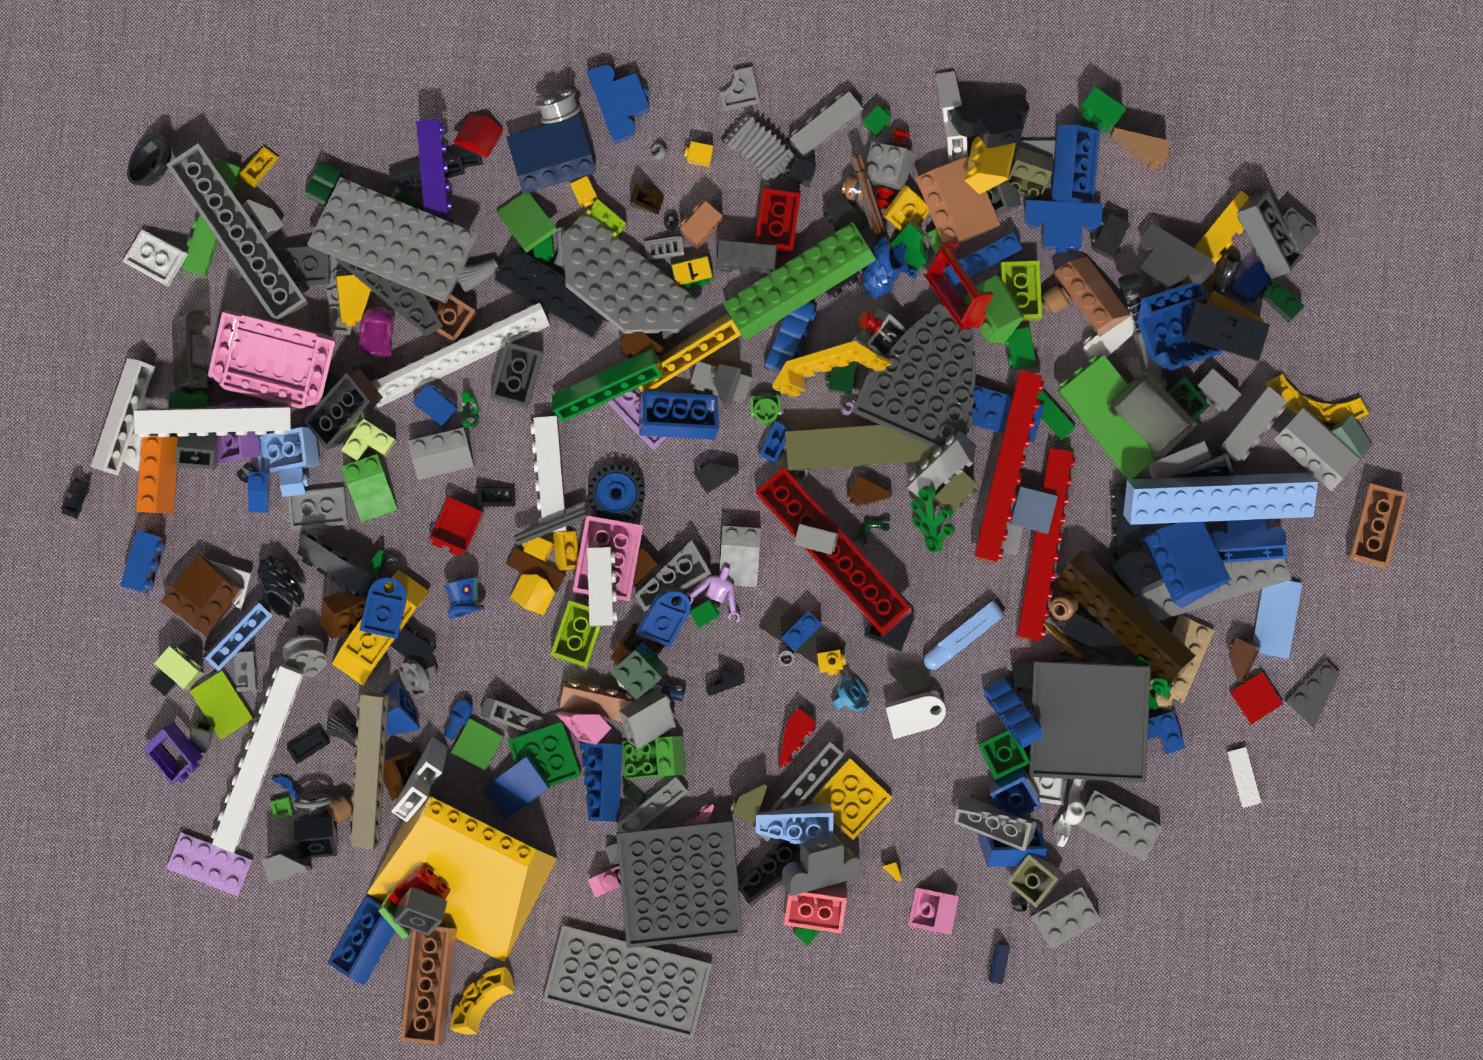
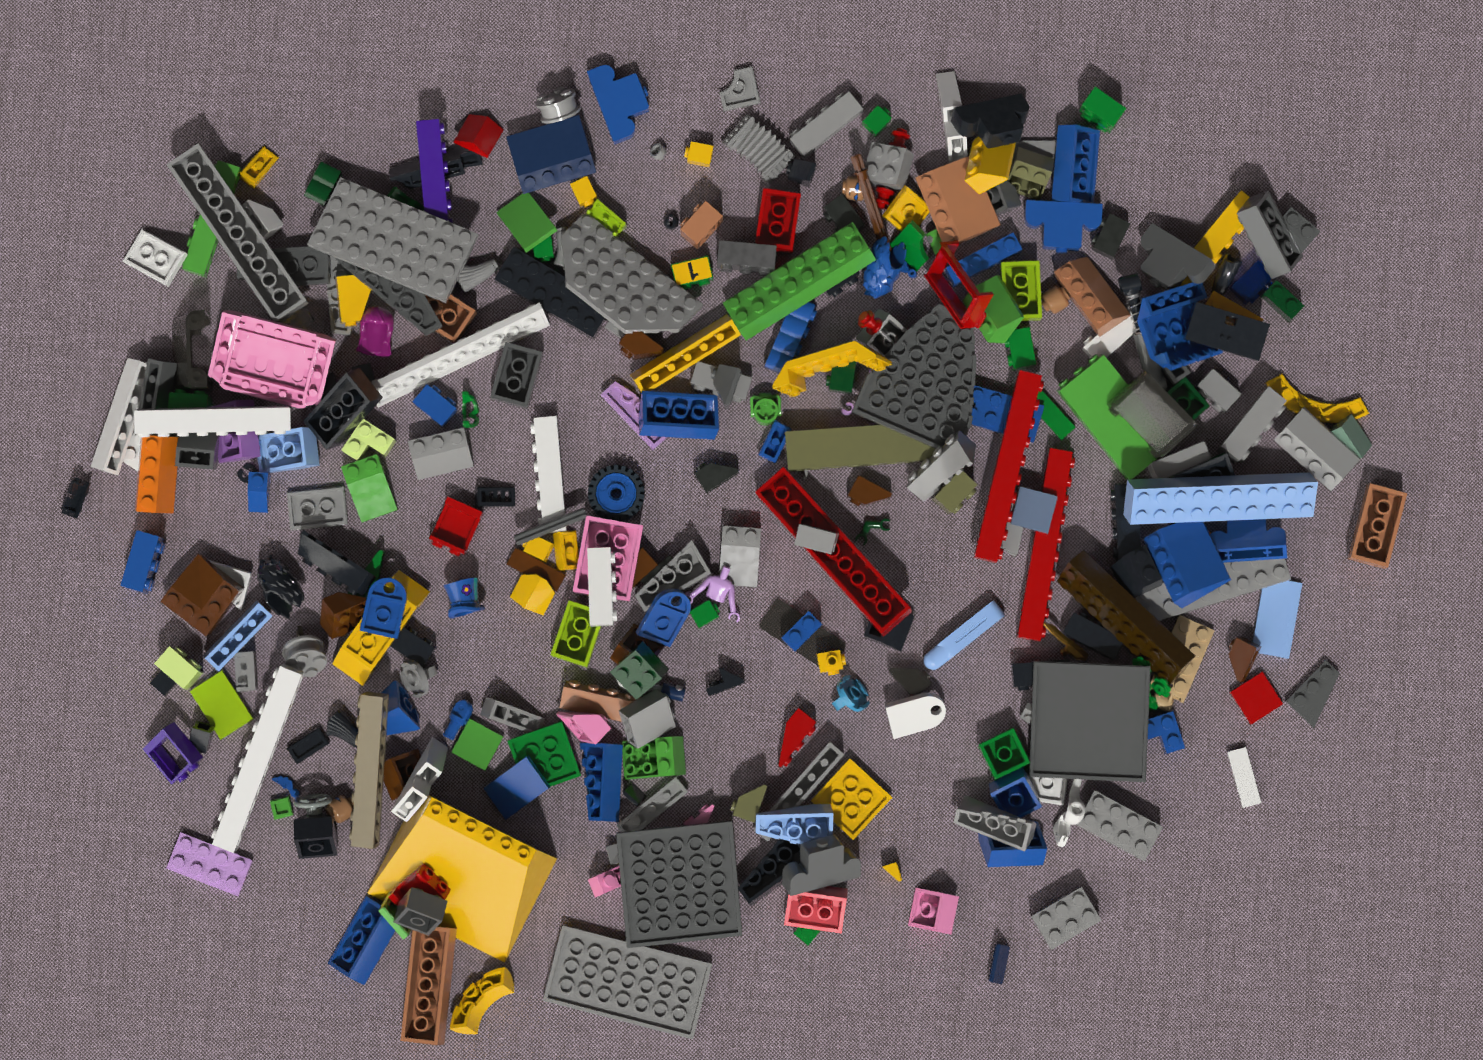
(149, 160): black hat -> none
(157, 384): none -> dark grey brick
(282, 866): light grey slope -> none
(292, 482): light blue brick -> none
(607, 385): green brick -> none
(646, 200): dark brown slope -> none
(664, 241): light grey slope -> none
(786, 661): light grey hinge -> none
(934, 542): green plant -> none
(1012, 712): blue brick -> none
(1020, 904): black hinge -> none
(1035, 879): olive slope -> none
(1063, 606): medium nougat head -> none
(1144, 148): medium nougat slope -> none
(1176, 375): none -> dark grey brick

